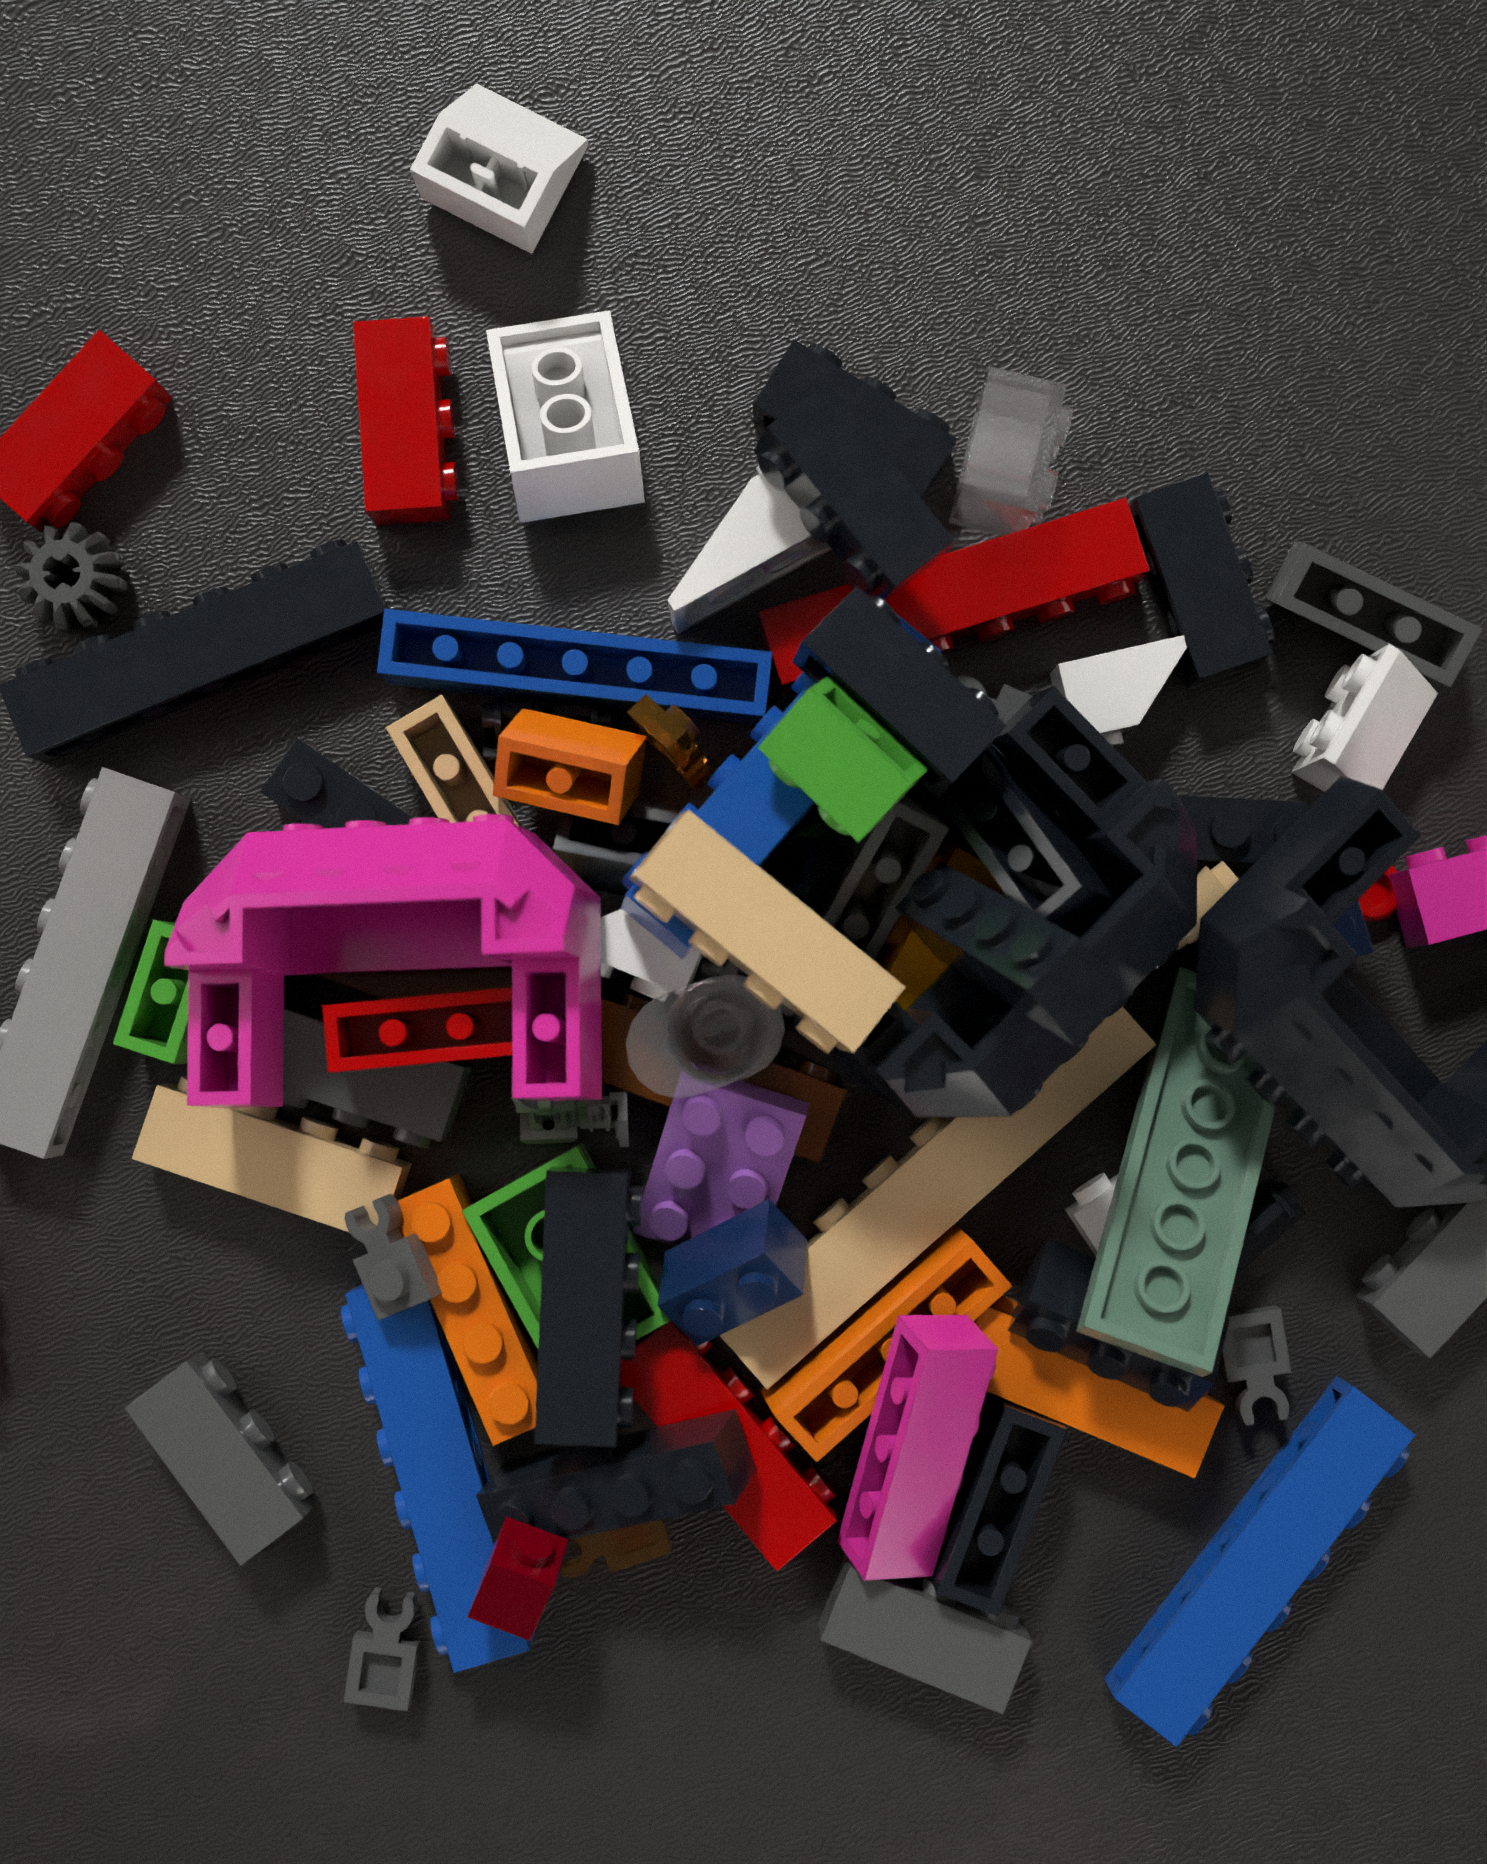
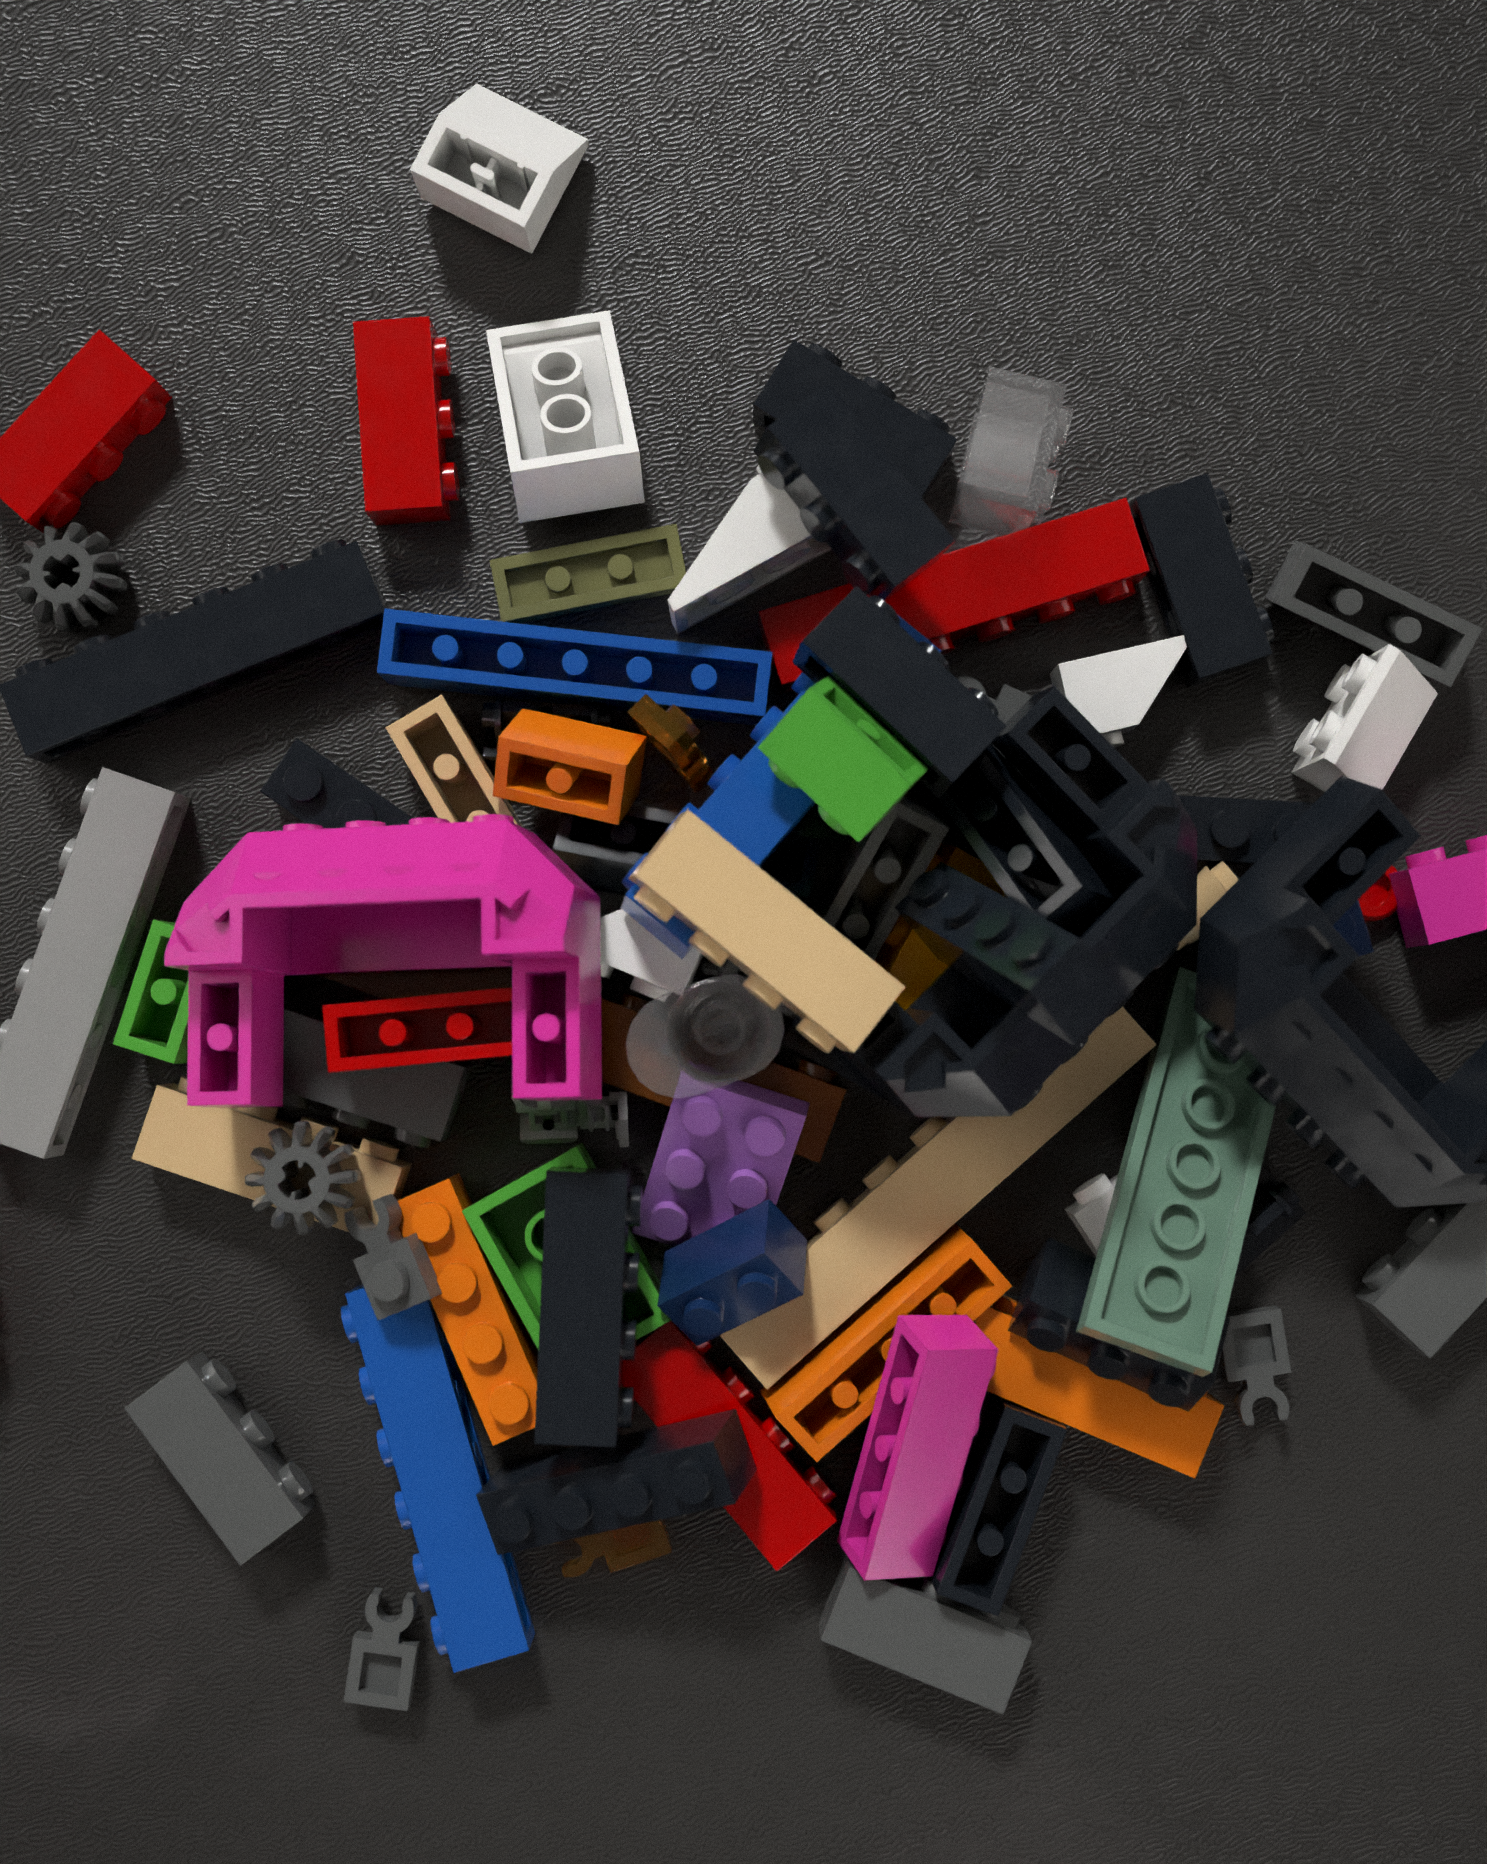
(281, 1168): none -> dark grey gear
(518, 1578): dark red brick -> none
(588, 574): none -> olive plate
(1259, 1561): blue brick -> none

